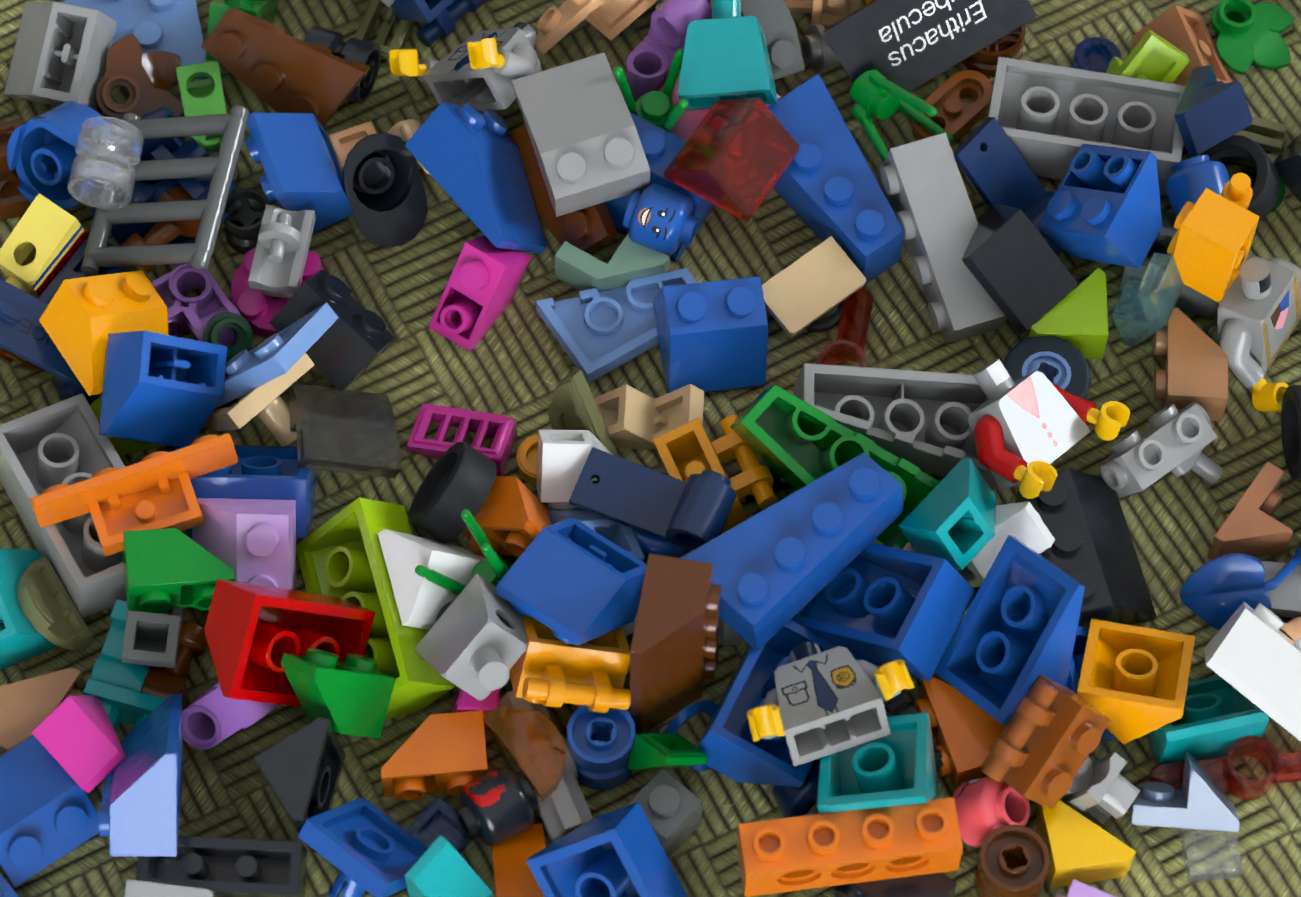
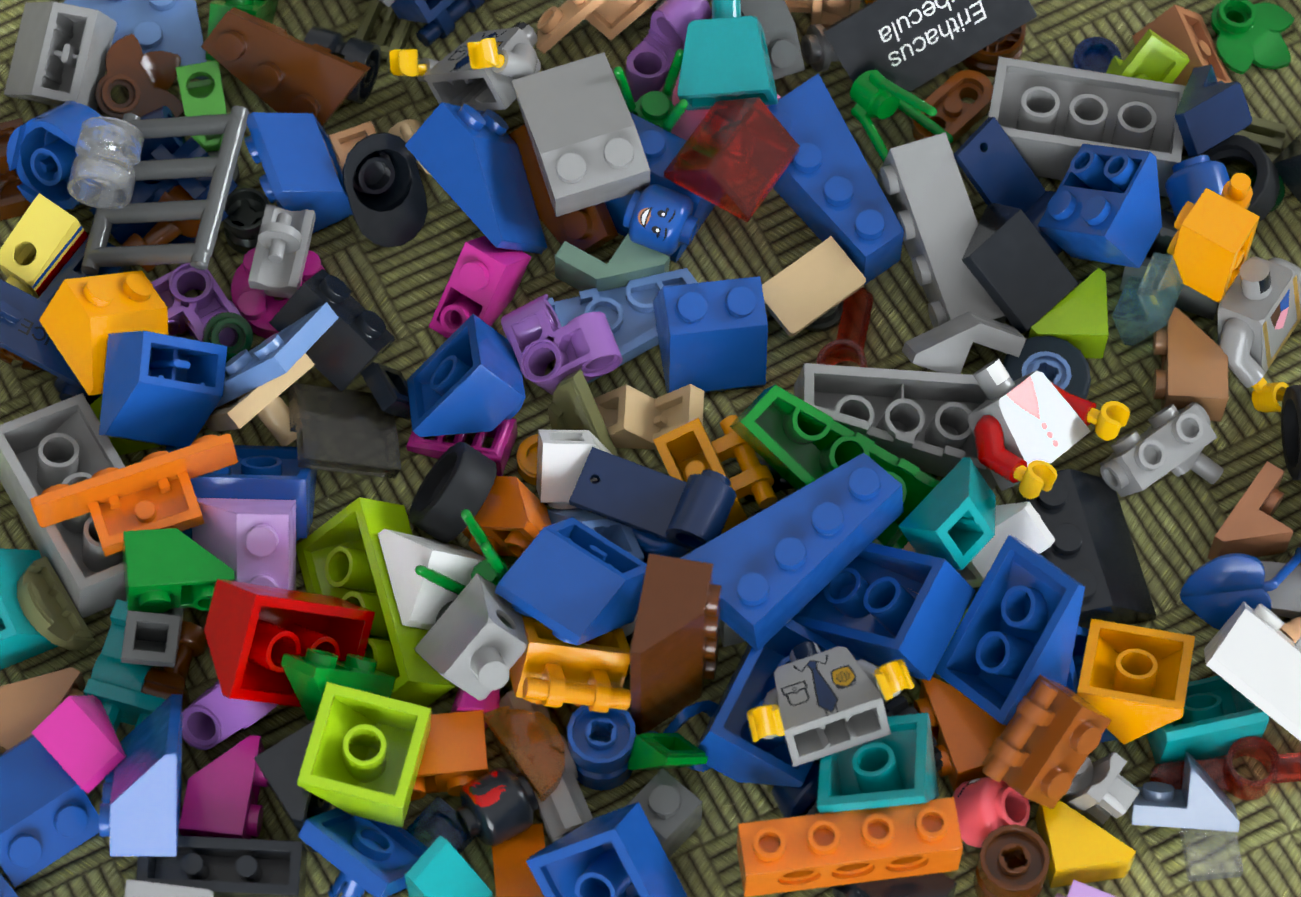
(225, 795): none -> dark pink slope
(365, 753): none -> lime slope
(388, 389): none -> black tile
(466, 383): none -> blue slope
(539, 339): none -> medium lavender piece
(948, 345): none -> light grey slope

